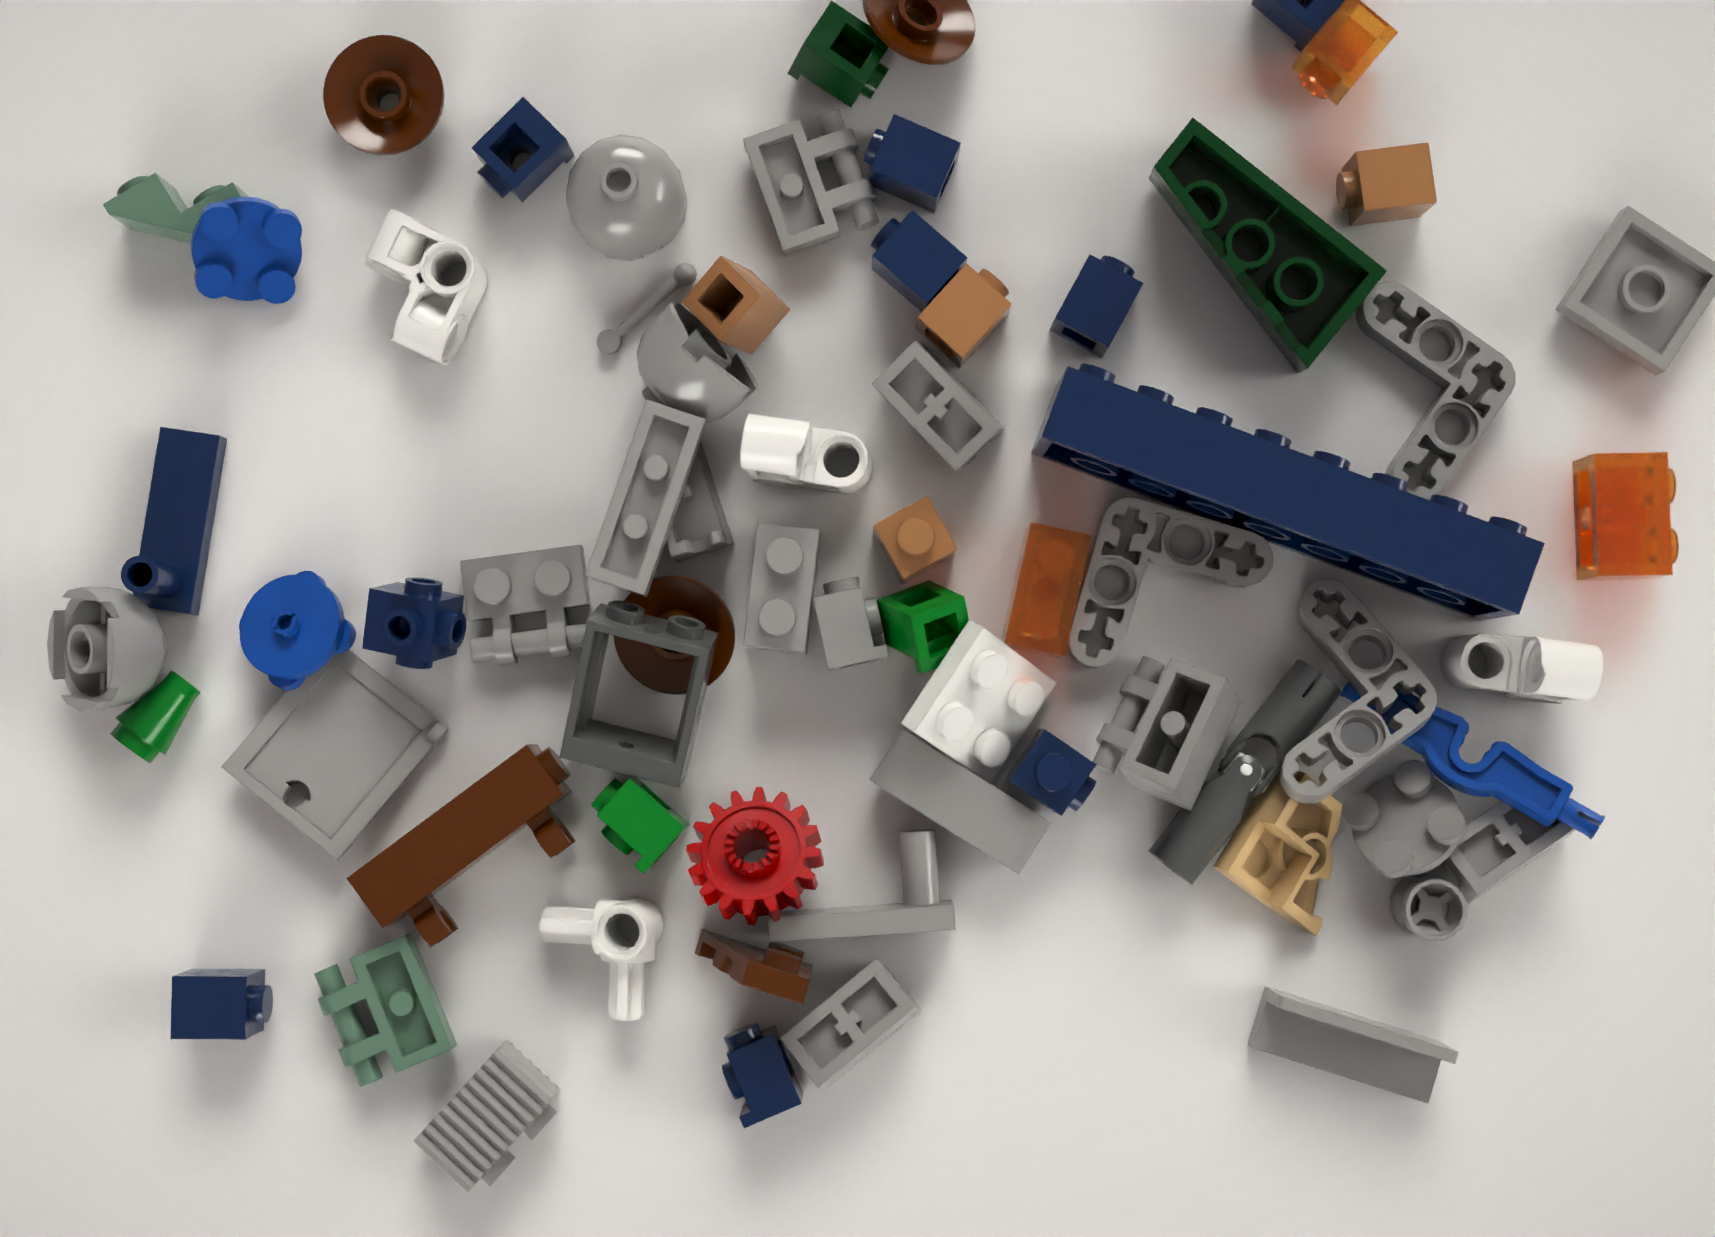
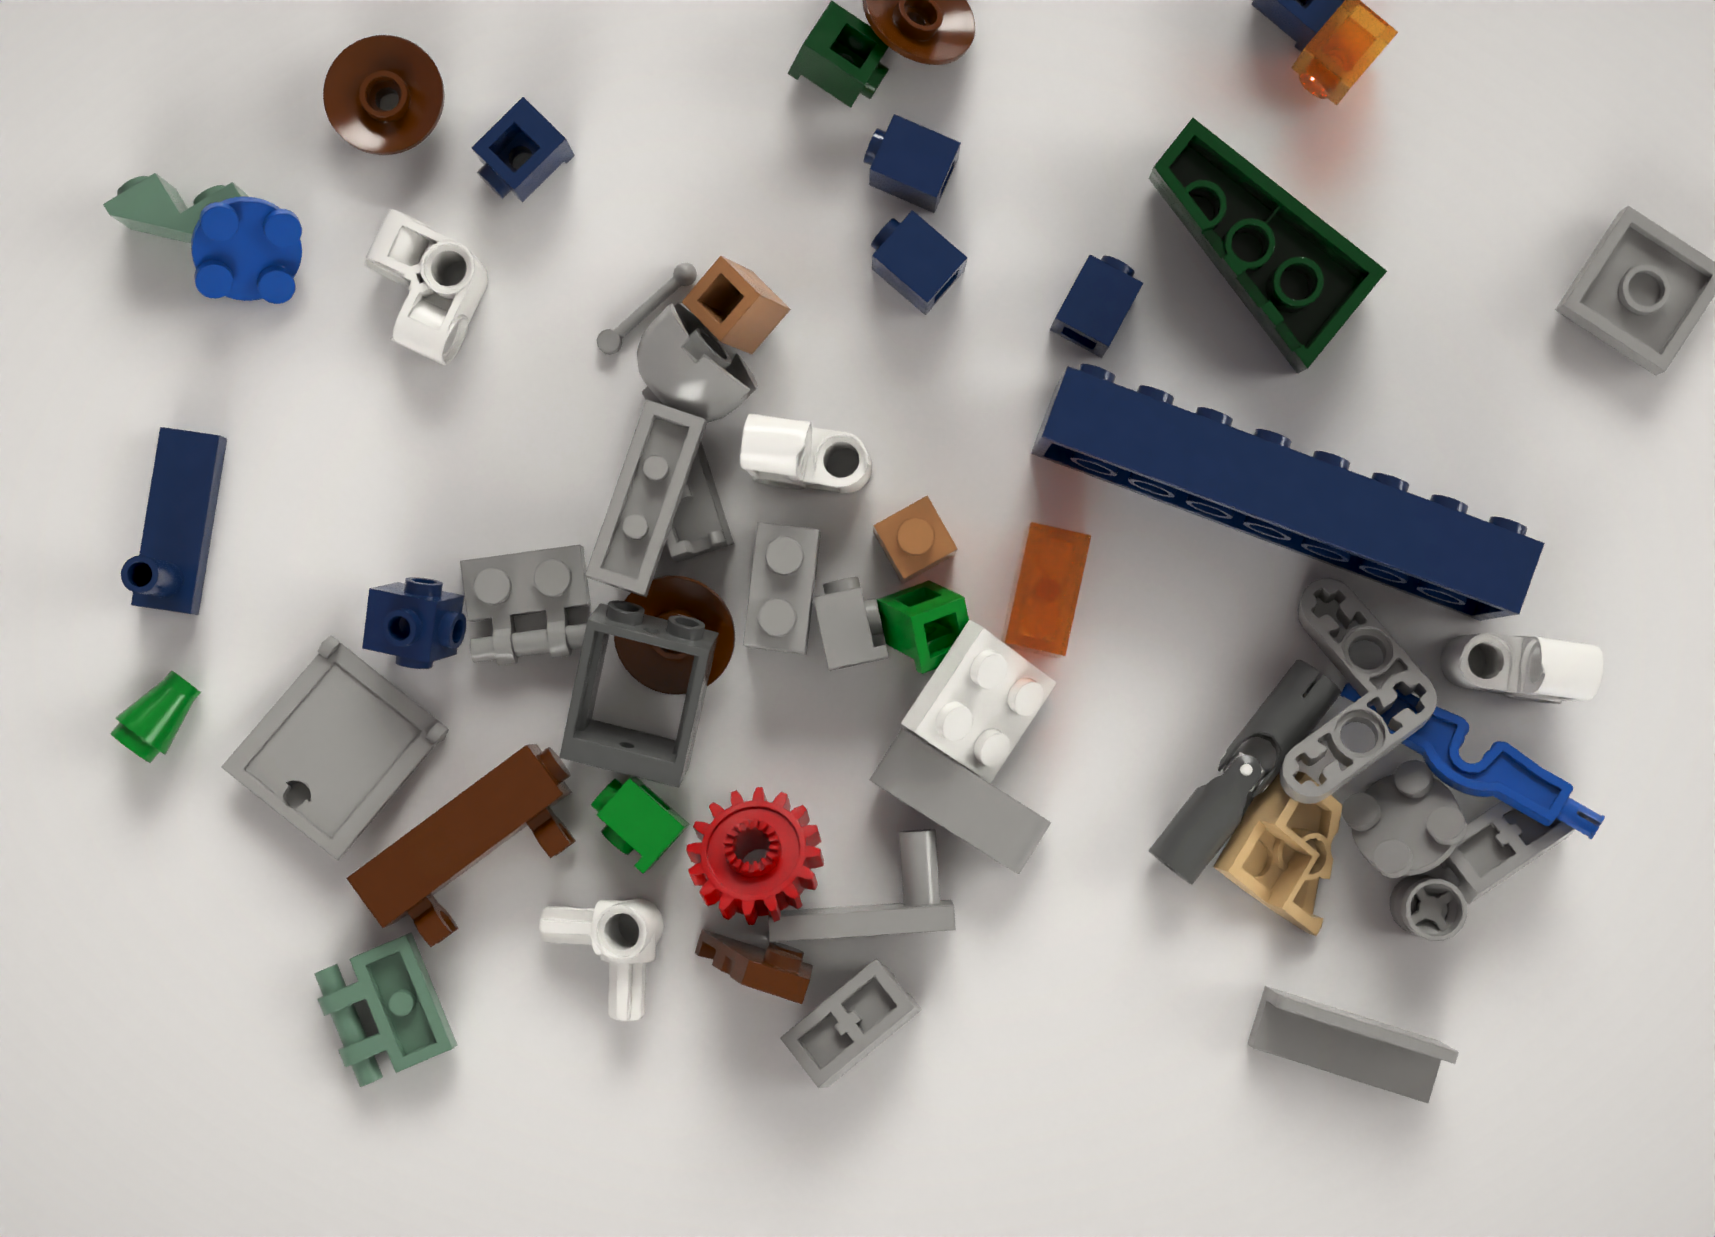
(105, 647): light grey cylinder -> none
(220, 1004): dark blue brick -> none
(294, 628): blue piece -> none
(487, 1116): light grey brick -> none
(626, 197): light grey cylinder -> none
(760, 1073): dark blue brick -> none
(793, 187): light grey plate -> none
(938, 405): light grey hinge -> none
(964, 313): medium nougat brick -> none
(1053, 773): dark blue brick -> none
(1154, 546): light grey beam -> none
(1177, 734): light grey brick -> none
(1387, 184): medium nougat brick -> none
(1452, 375): light grey beam -> none
(1624, 516): clear orange brick -> none

